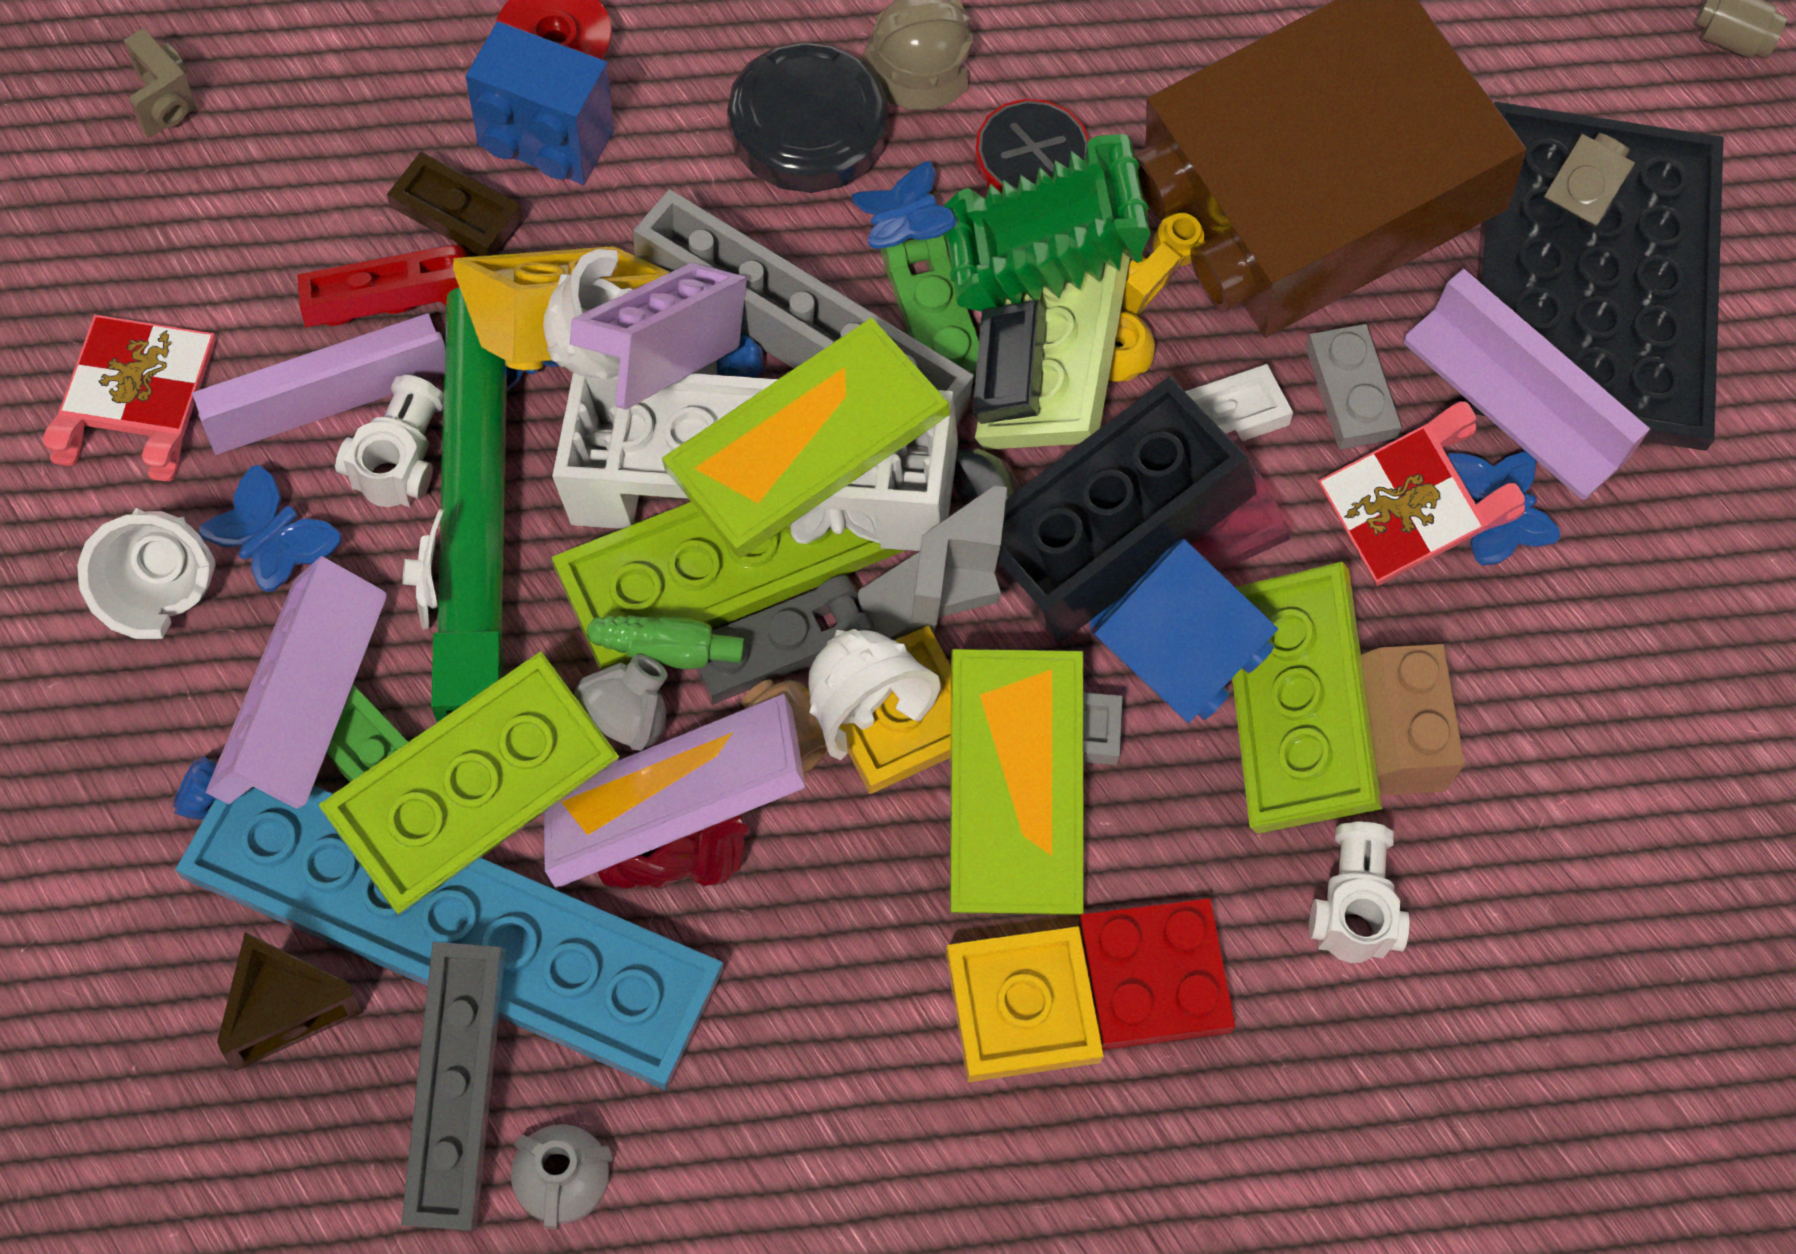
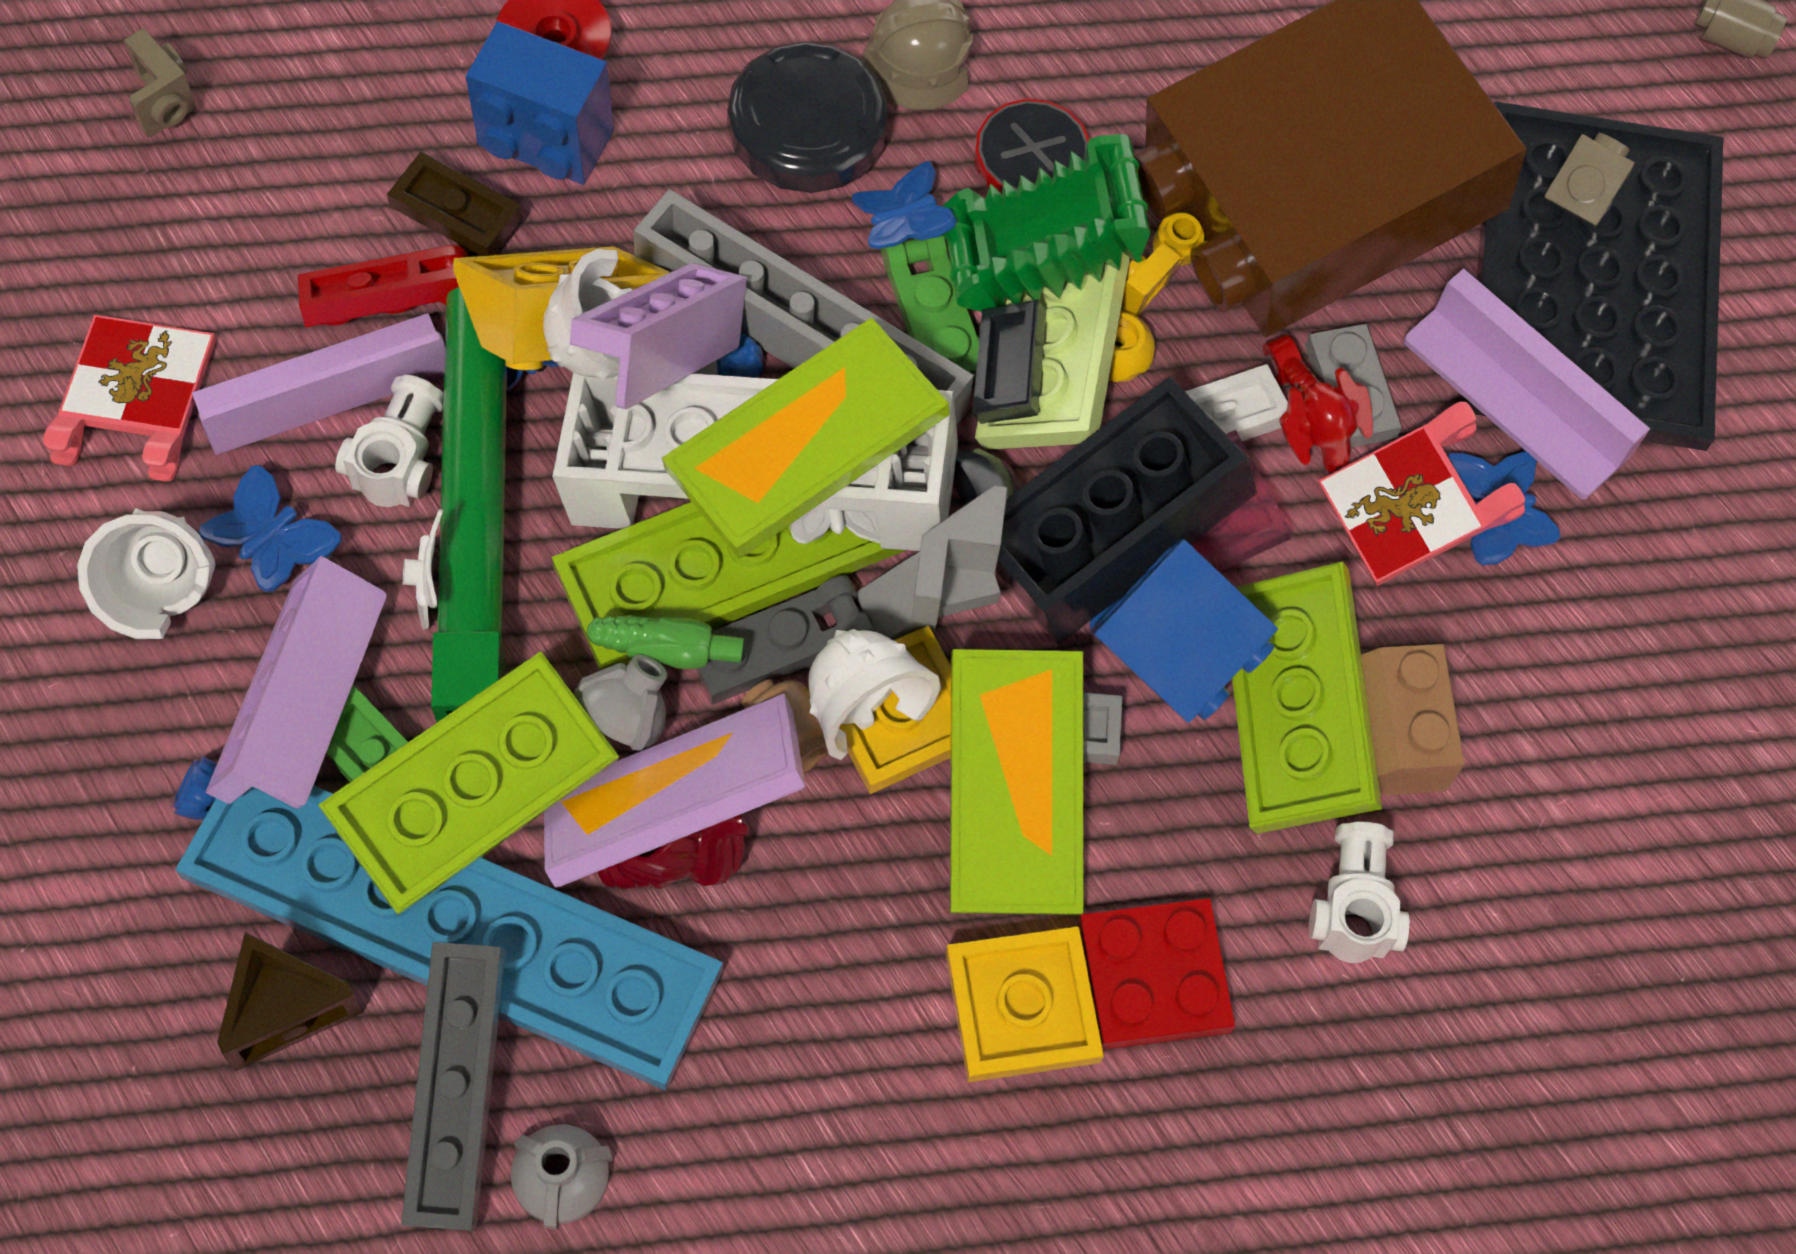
(1318, 411): none -> red piece

